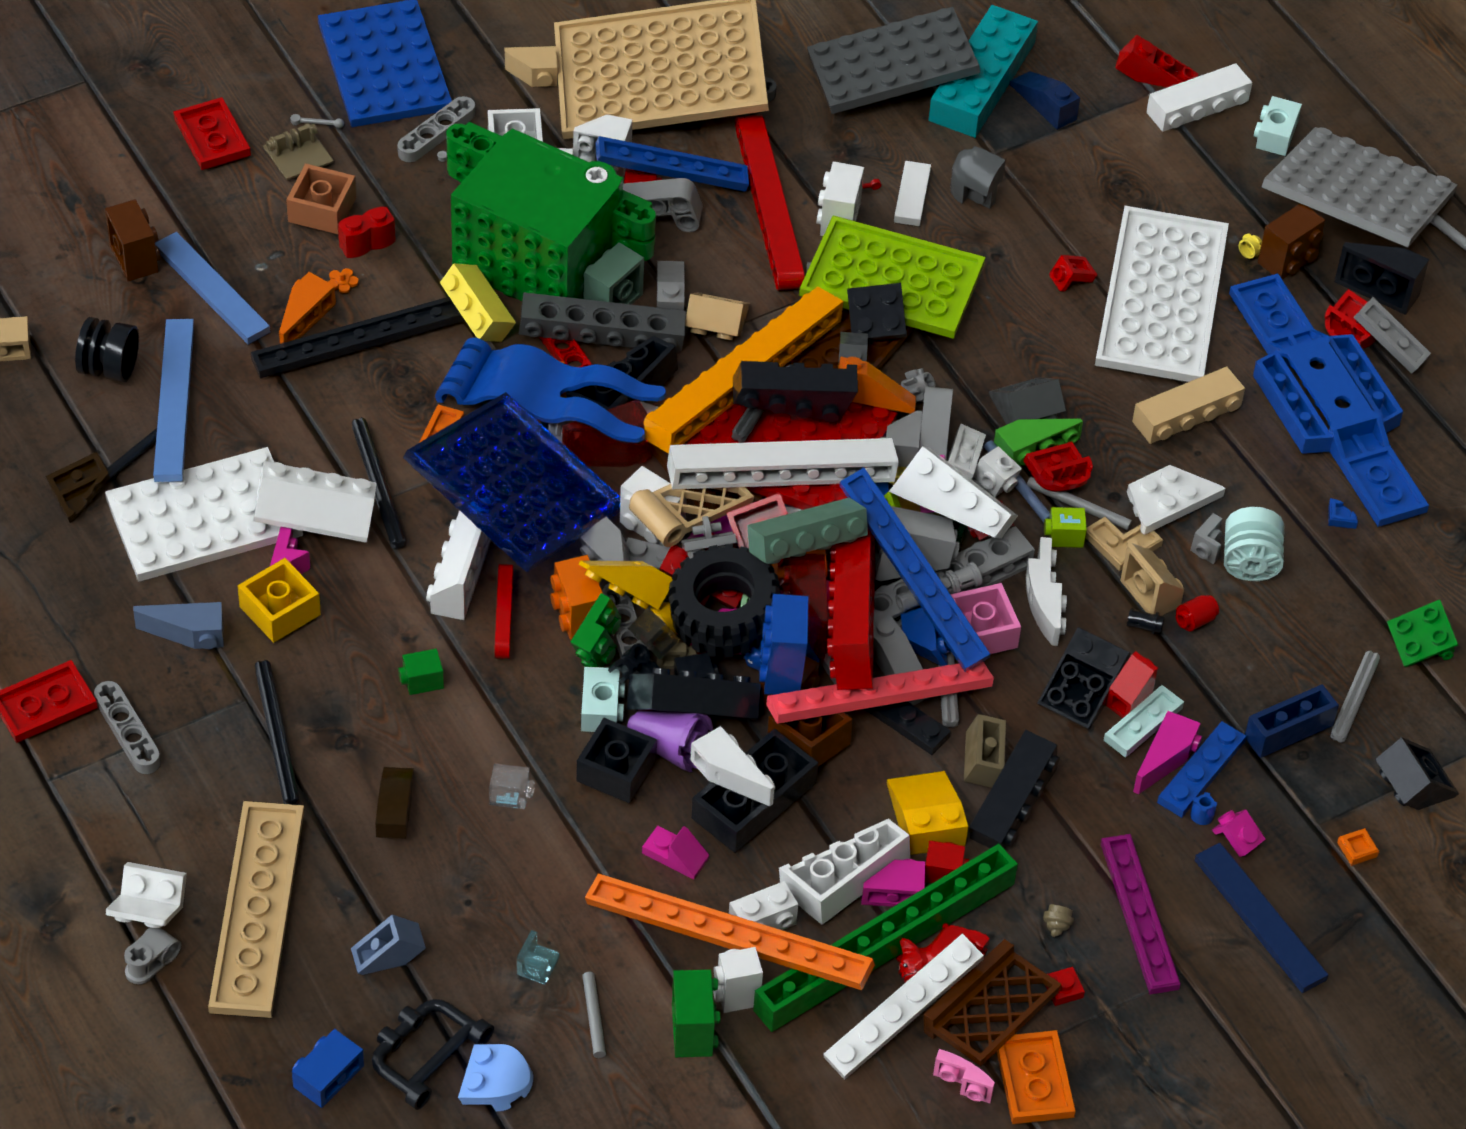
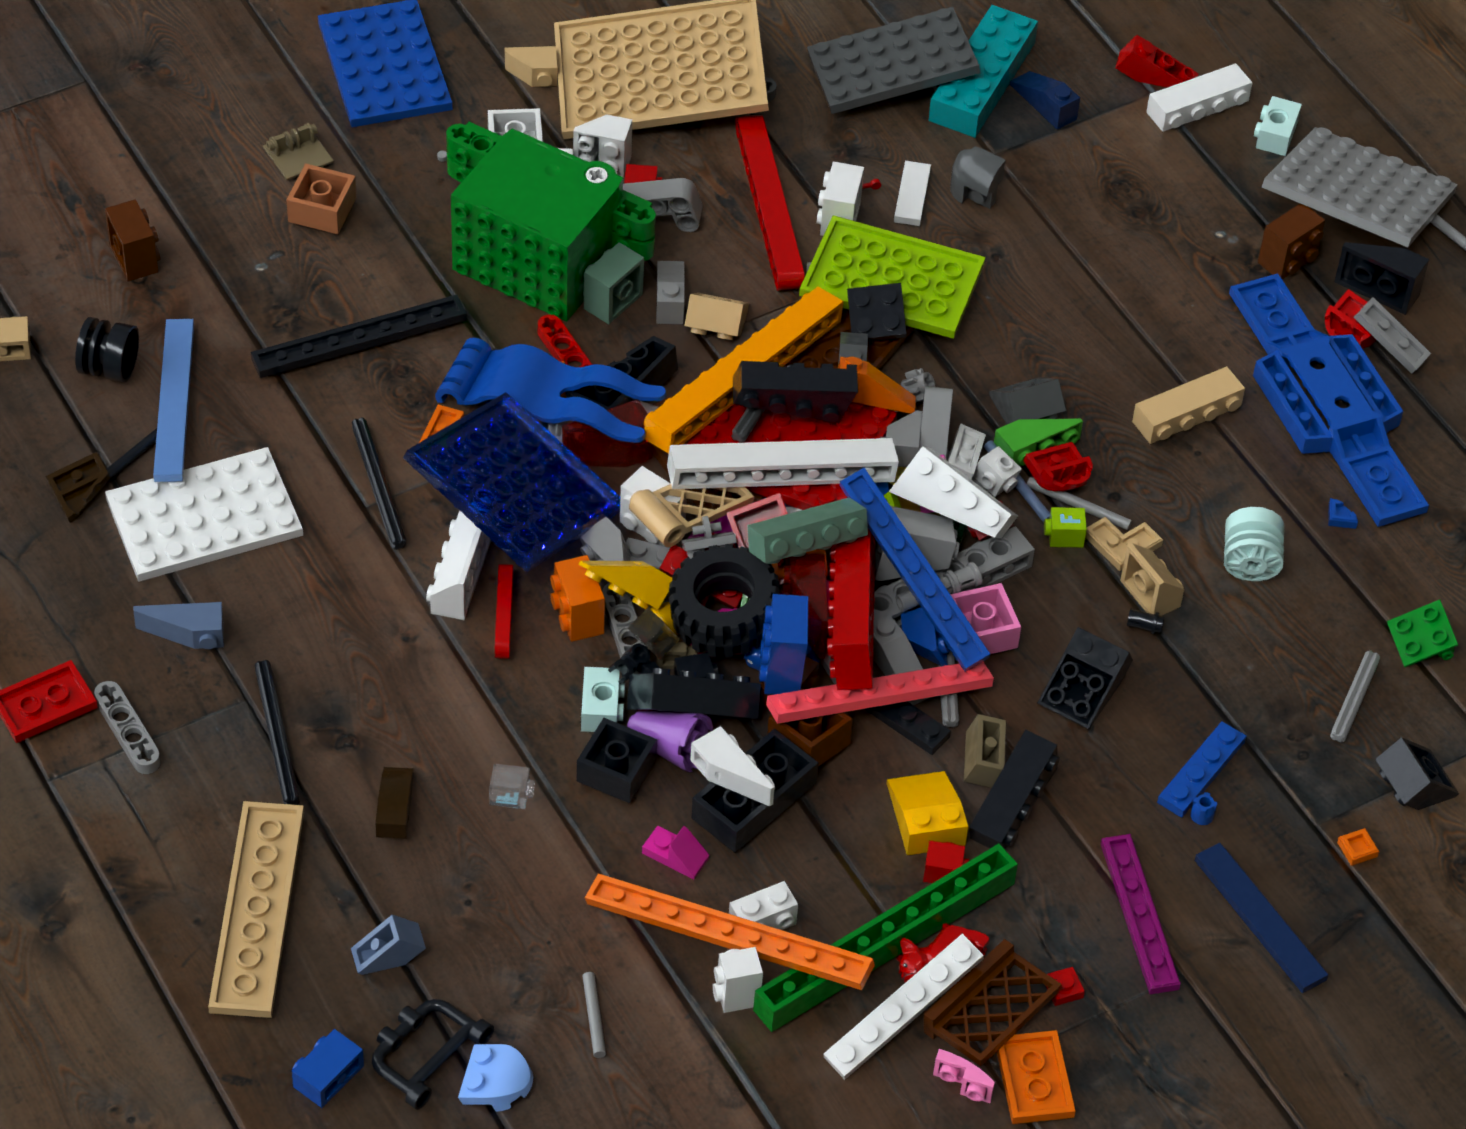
(148, 895): white bracket -> none
(150, 955): light grey piece -> none
(212, 133): red plate -> none
(212, 288): medium blue tile -> none
(279, 600): yellow brick -> none
(287, 548): dark pink slope -> none
(296, 119): light grey hinge -> none
(306, 305): orange slope -> none
(315, 501): white slope -> none
(343, 280): orange plant -> none
(366, 232): red brick -> none
(422, 672): green brick -> none
(431, 125): light grey beam -> none
(477, 302): light yellow brick -> none
(535, 960): clear light blue panel -> none
(593, 637): green plate -> none
(599, 321): dark grey brick -> none
(672, 163): blue plate -> none
(694, 1013): green container -> none
(835, 877): white wedge -> none
(894, 883): dark pink slope -> none
(1044, 594): white slope -> none
(1058, 919): dark tan plate -> none
(1071, 269): red bracket -> none
(1132, 685): red slope -> none
(1142, 721): light aqua plate -> none
(1162, 294): white plate -> none
(1169, 749): dark pink slope -> none
(1170, 495): white wing -> none
(1197, 612): red brick -> none
(1206, 538): light grey bracket -> none
(1239, 831): dark pink bracket -> none
(1250, 246): light yellow plate -> none
(1291, 720): dark blue brick -> none

